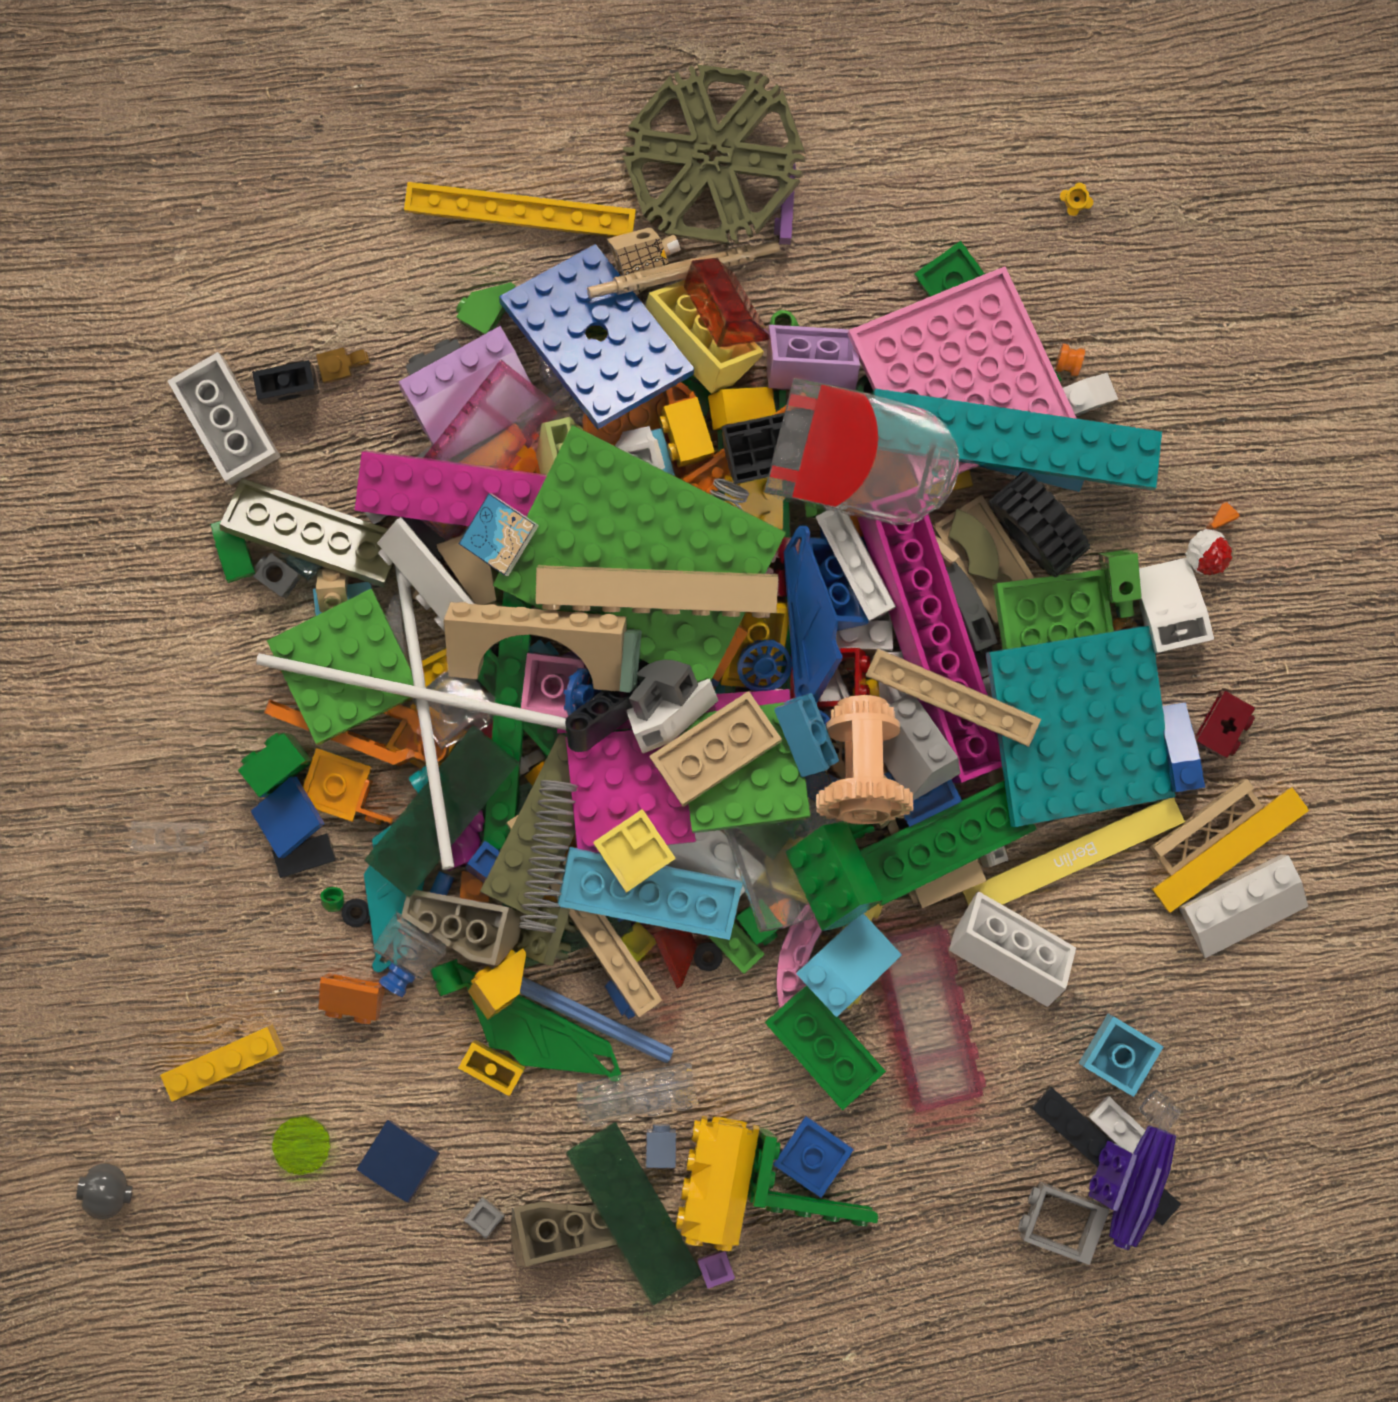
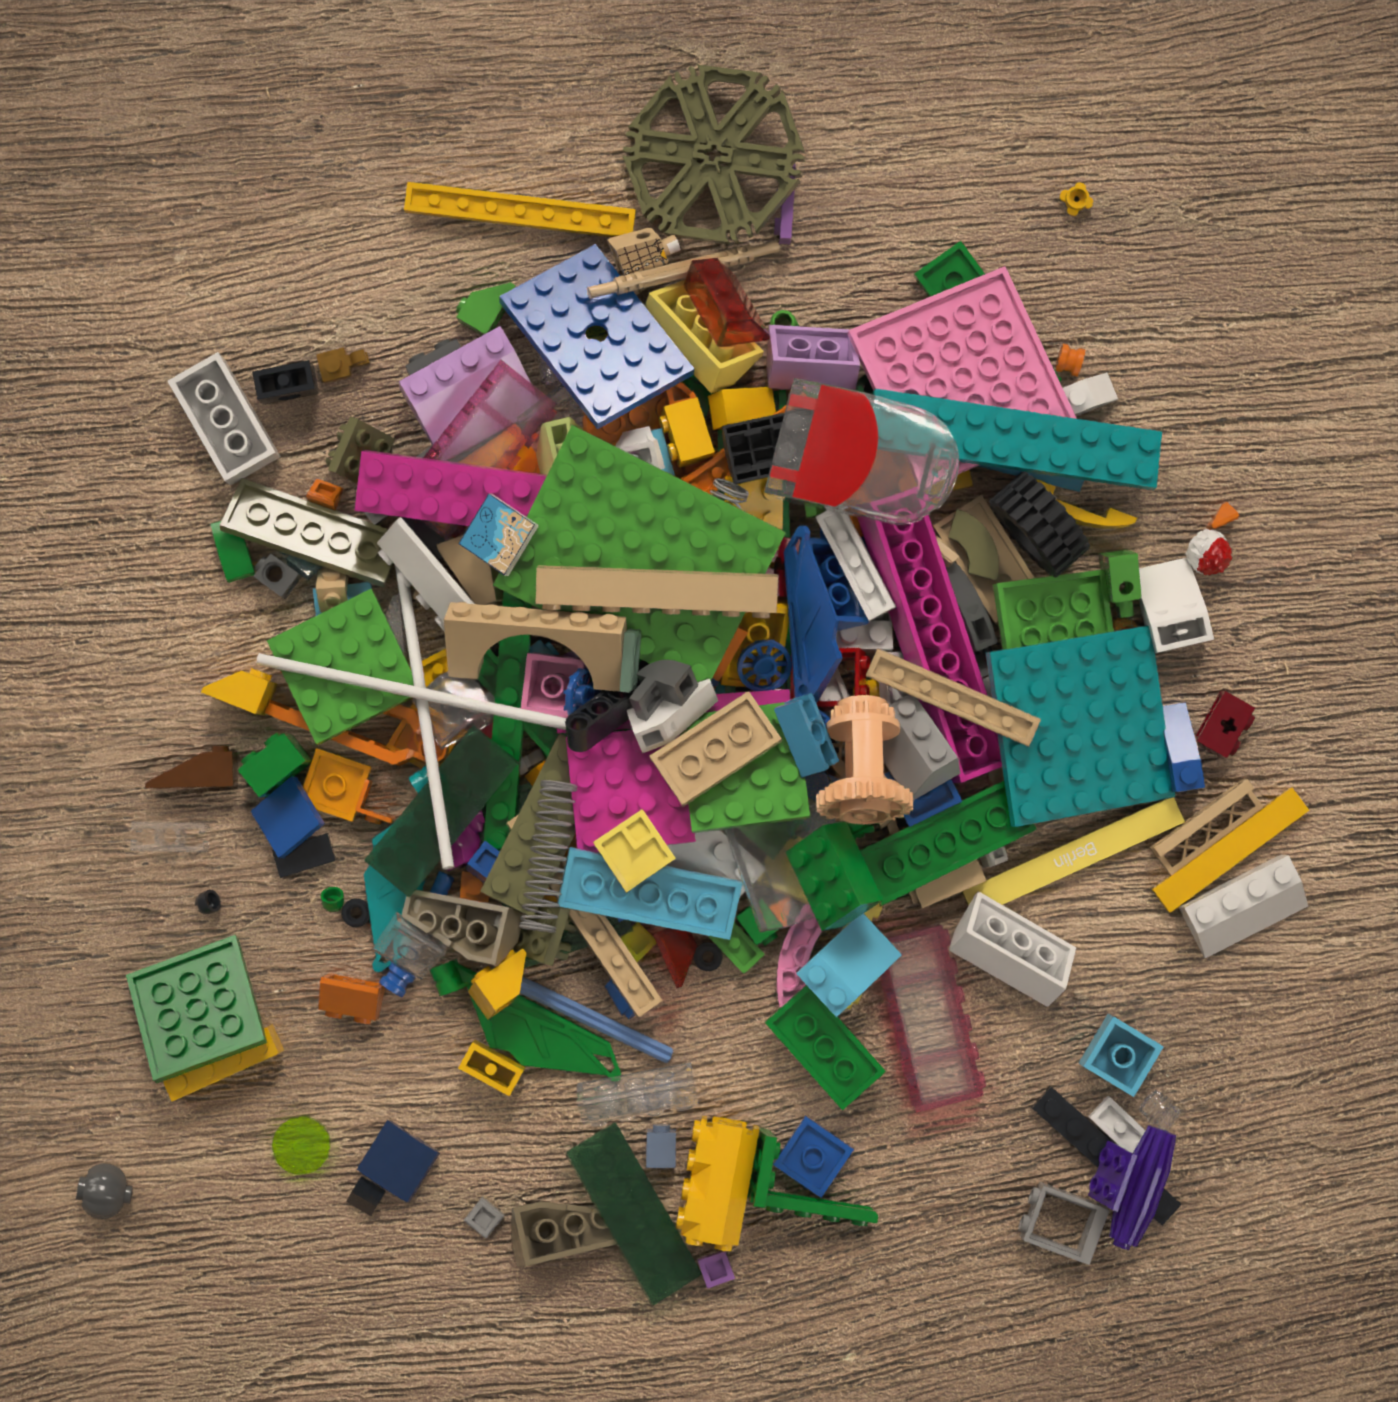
(196, 1009): none -> green plate
(204, 770): none -> reddish brown slope
(213, 899): none -> black hinge
(244, 690): none -> yellow slope
(324, 494): none -> orange slope
(356, 438): none -> olive plate
(366, 1196): none -> black slope
(1111, 519): none -> yellow slope

